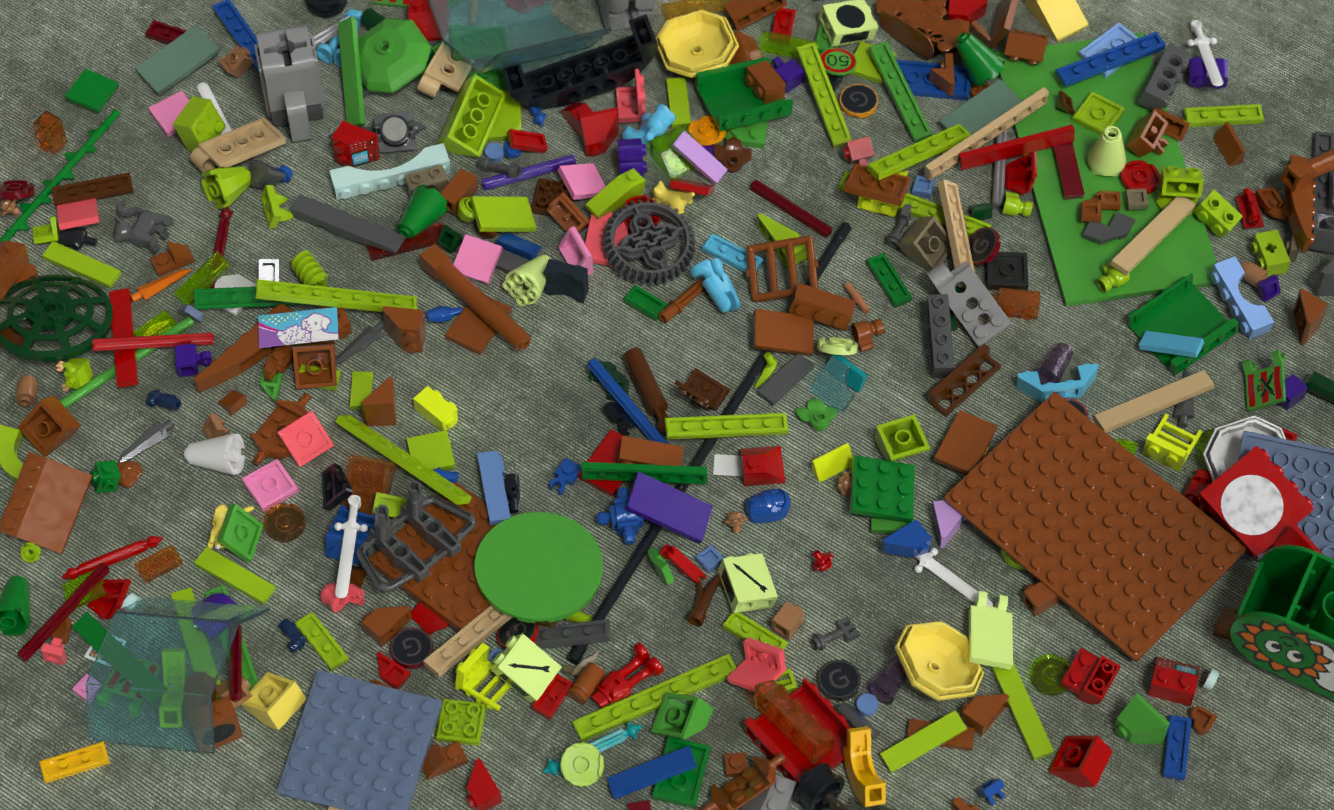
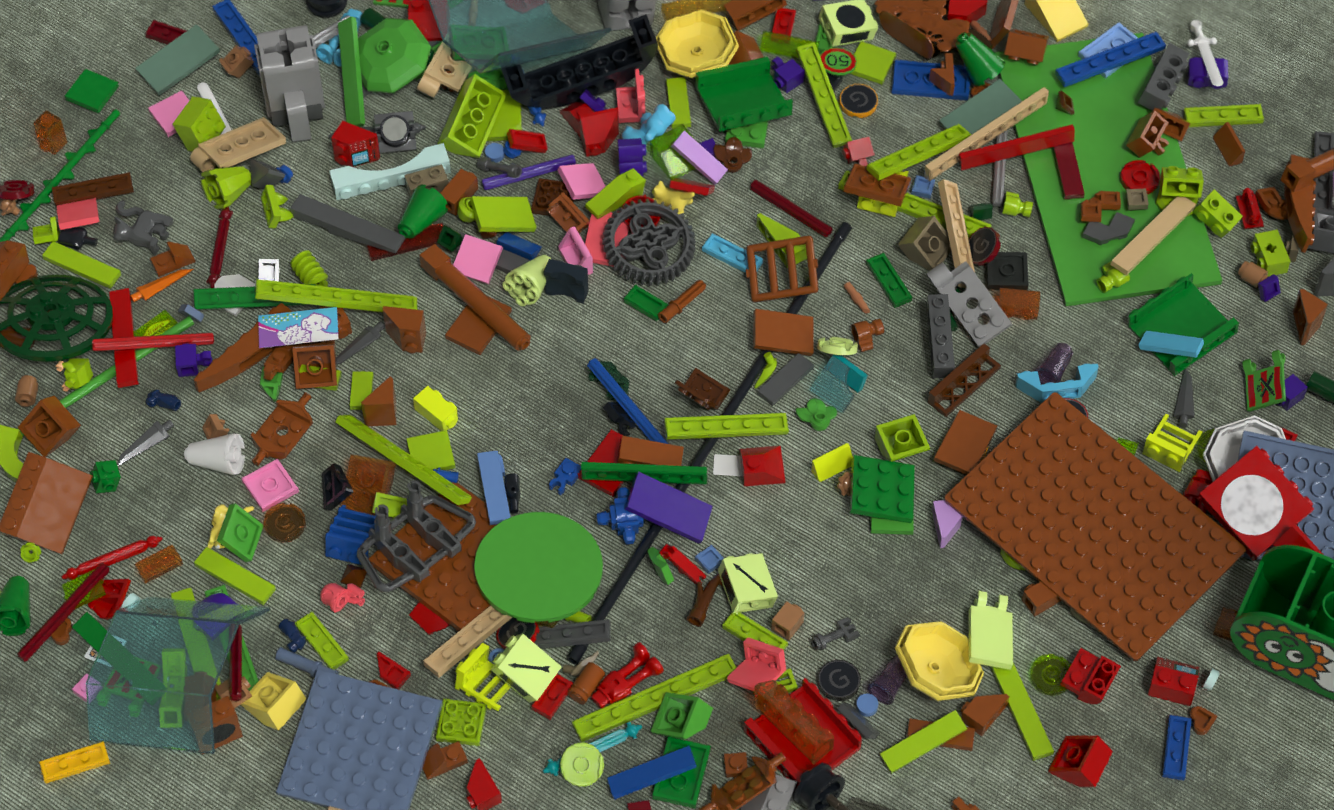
(55, 652): coral tile -> none
(129, 472): dark orange piece -> none
(203, 277): clear neon green tile -> none
(233, 402): dark orange slope -> none
(301, 662): none -> sand blue pin
(305, 439): coral tile -> none
(347, 551): white sword -> none
(385, 623): dark orange slope -> none
(411, 647): black tile -> none
(442, 313): blue piece -> none
(596, 104): none -> dark purple plate
(647, 386): reddish brown piece -> none
(706, 131): light orange tile -> none
(717, 284): medium azure piece -> none
(735, 520): medium nougat plant -> none
(765, 82): dark orange brick -> none
(768, 506): blue piece -> none
(822, 306): dark orange brick -> none
(822, 560): red plant -> none
(862, 776): yellow arch -> none
(894, 238): dark grey hinge -> none
(900, 91): bright green tile -> none
(908, 541): blue slope -> none
(946, 575): white sword -> none
(990, 788): blue tile -> none
(1021, 173): red slope -> none
(1098, 113): lime tile -> none
(1108, 153): yellowish green cone -> none
(1141, 723): bright green slope -> none
(1154, 401): tan tile -> none
(1252, 318): light blue arch -> none

